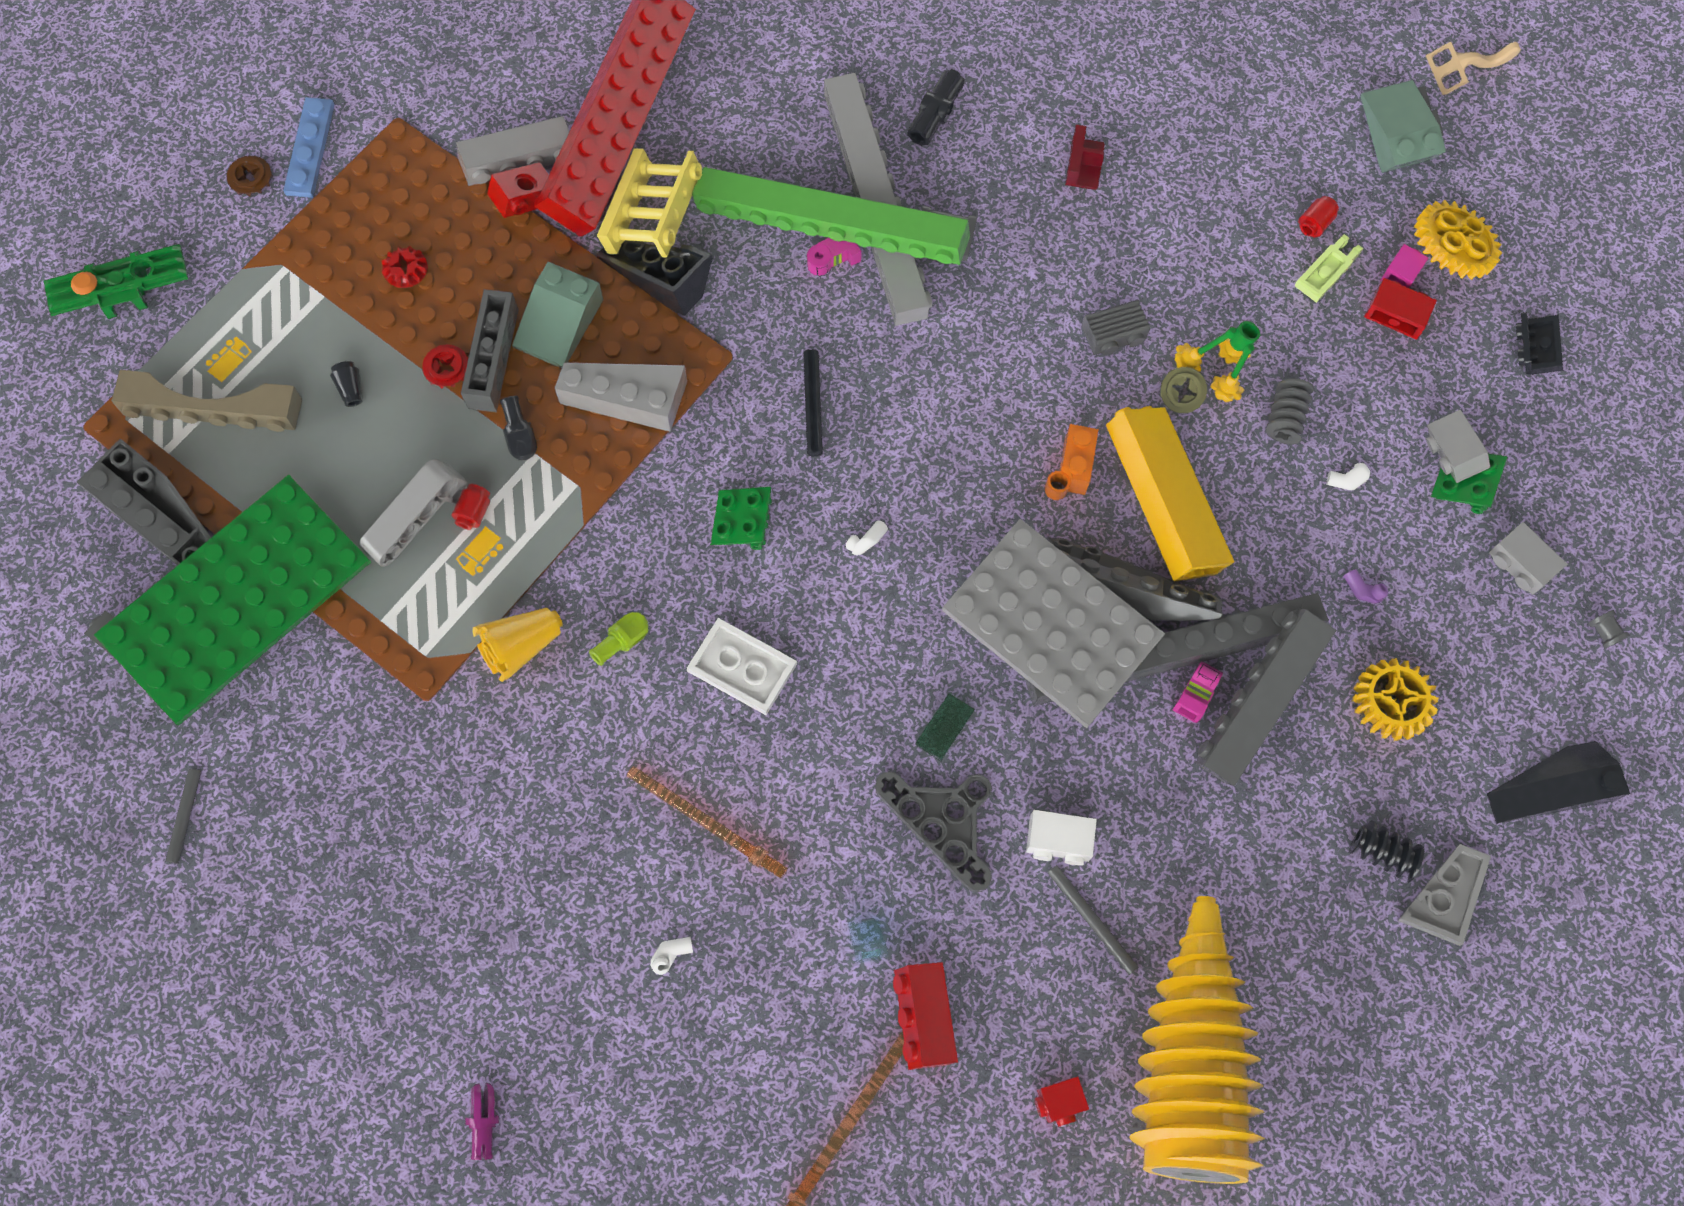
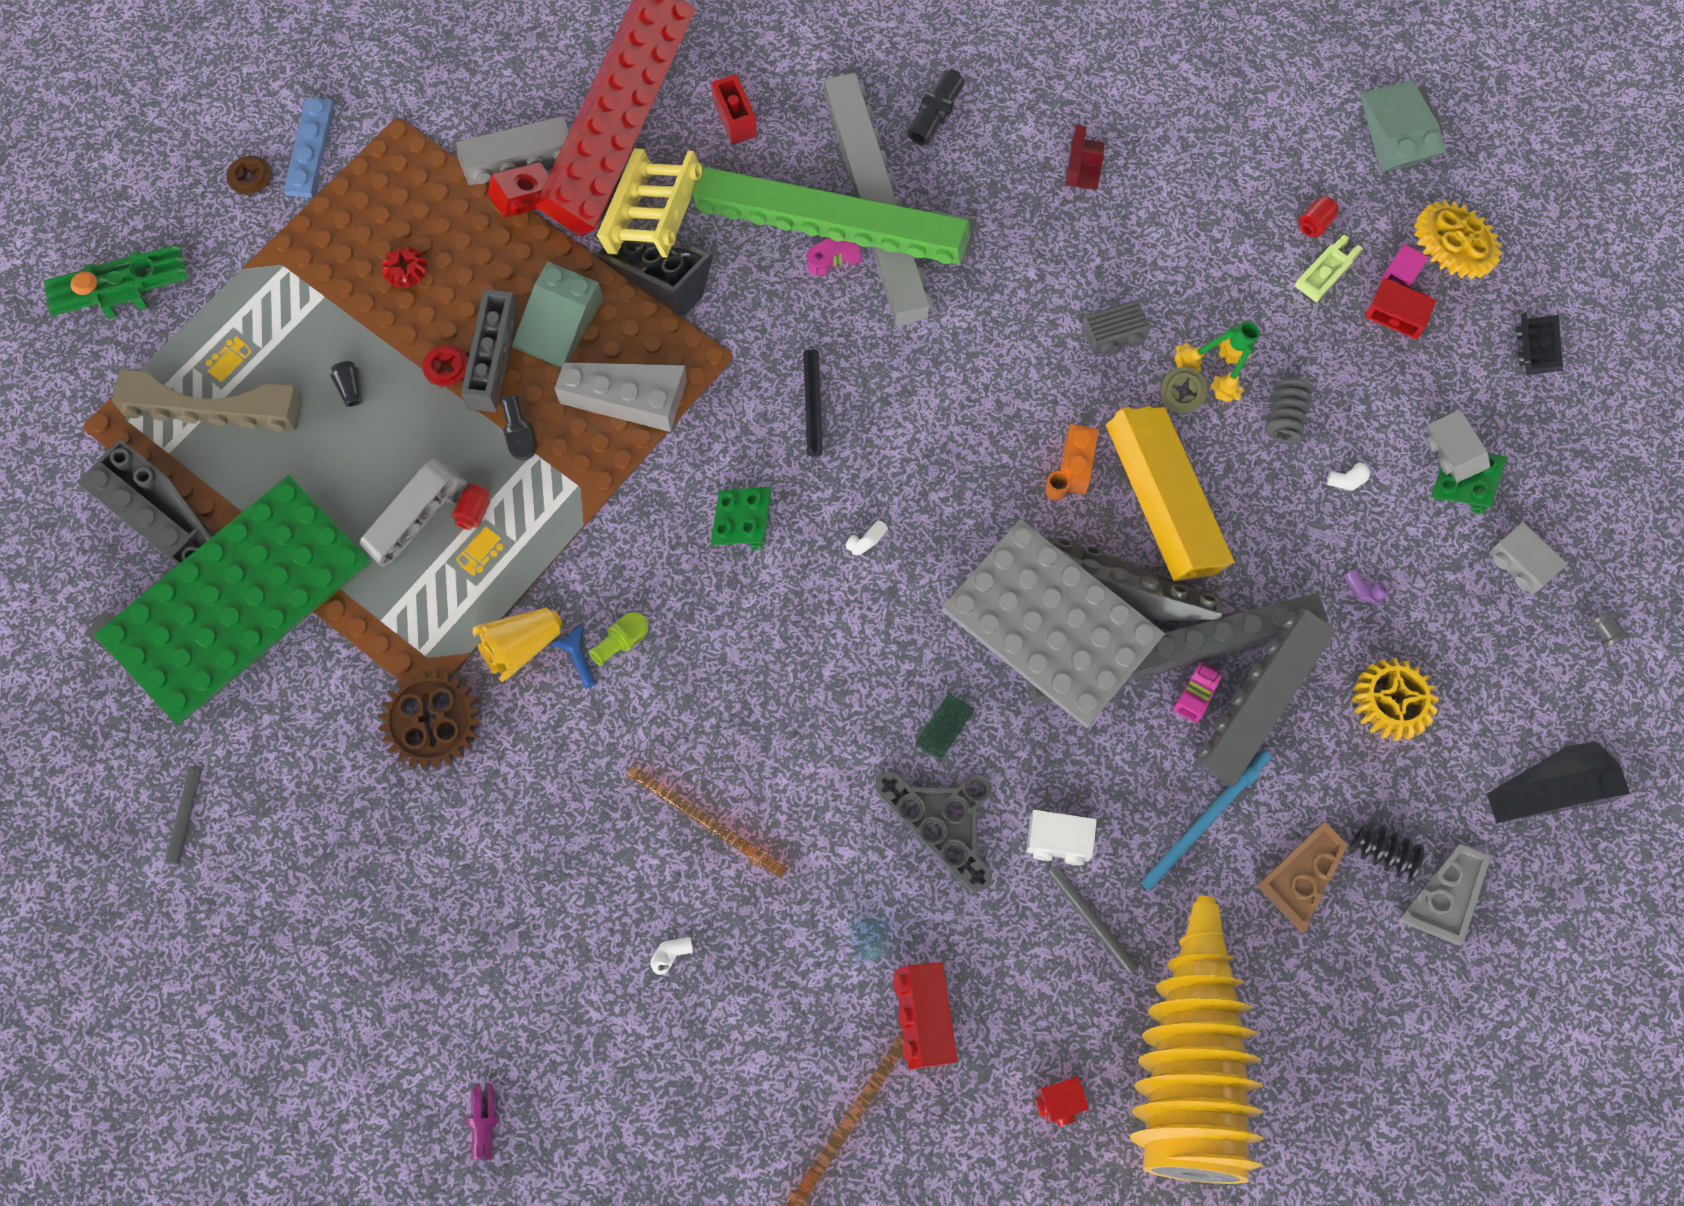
(402, 726): none -> reddish brown gear
(573, 645): none -> blue piece
(734, 109): none -> red brick
(742, 666): white plate -> none
(1209, 816): none -> dark azure bar
(1302, 876): none -> medium nougat wing
(1462, 60): tan piece -> none

